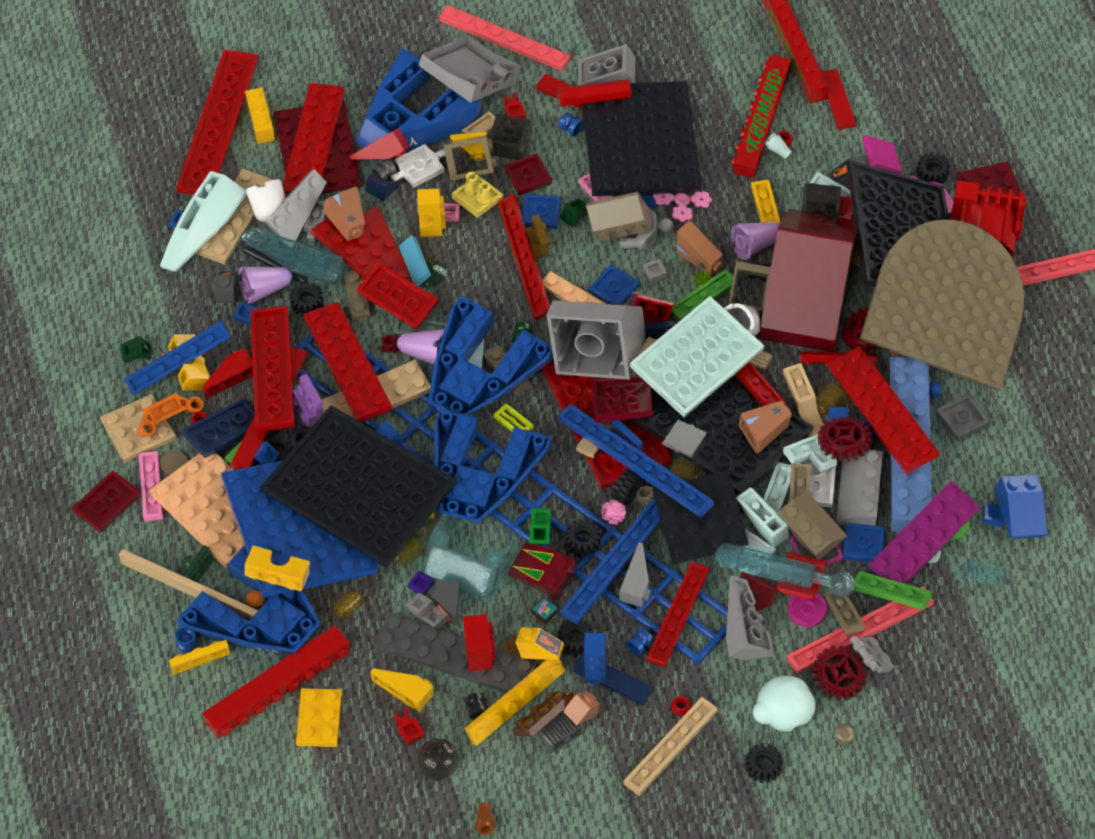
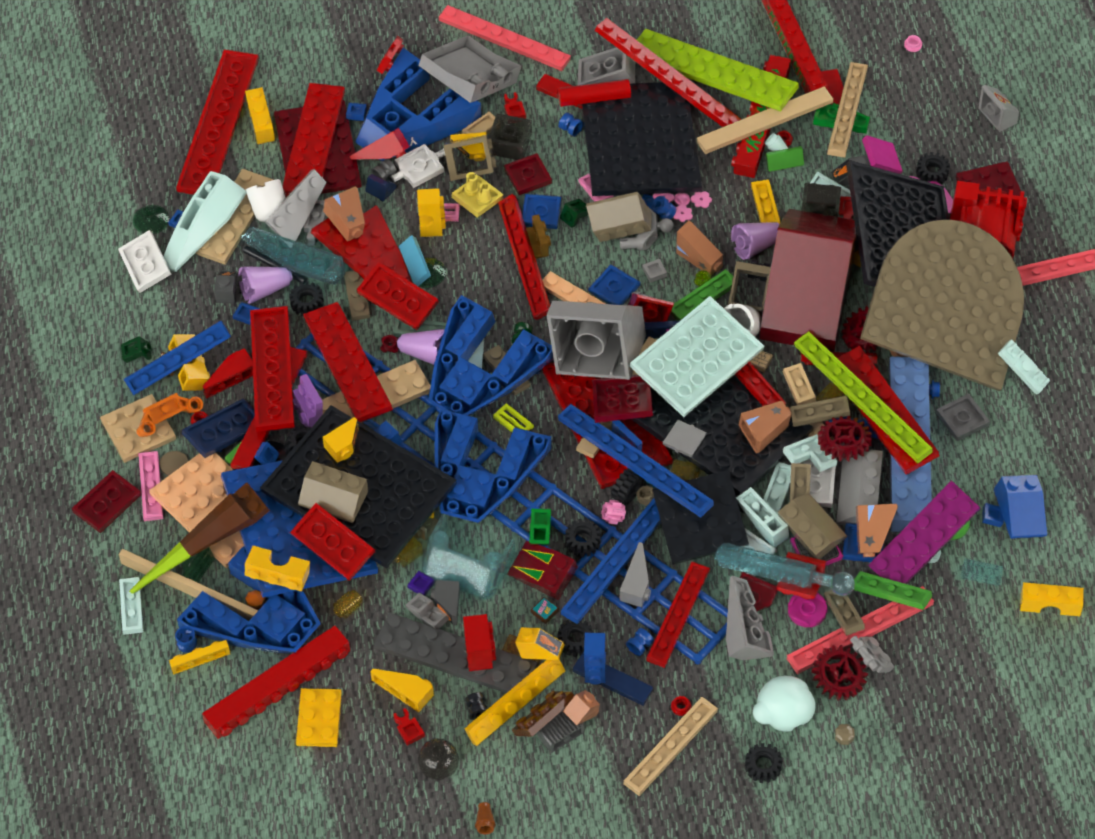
(130, 607): none -> light aqua plate
(144, 261): none -> white plate
(155, 224): none -> clear green dish
(230, 516): none -> reddish brown plate
(332, 541): none -> red plate
(334, 491): none -> dark tan slope
(342, 440): none -> yellow slope
(356, 111): none -> blue plate
(387, 60): none -> red plate
(663, 207): none -> blue wheel
(666, 73): none -> plate
(721, 71): none -> lime plate
(764, 120): none -> tan tile
(784, 158): none -> bright green tile
(820, 411): none -> dark tan plate
(827, 115): none -> green wing
(847, 110): none -> tan tile
(863, 397): none -> lime plate
(872, 527): none -> nougat slope
(913, 43): none -> bright pink plate
(997, 108): none -> light grey slope
(1023, 367): none -> light aqua plate
(1038, 596): none -> yellow arch

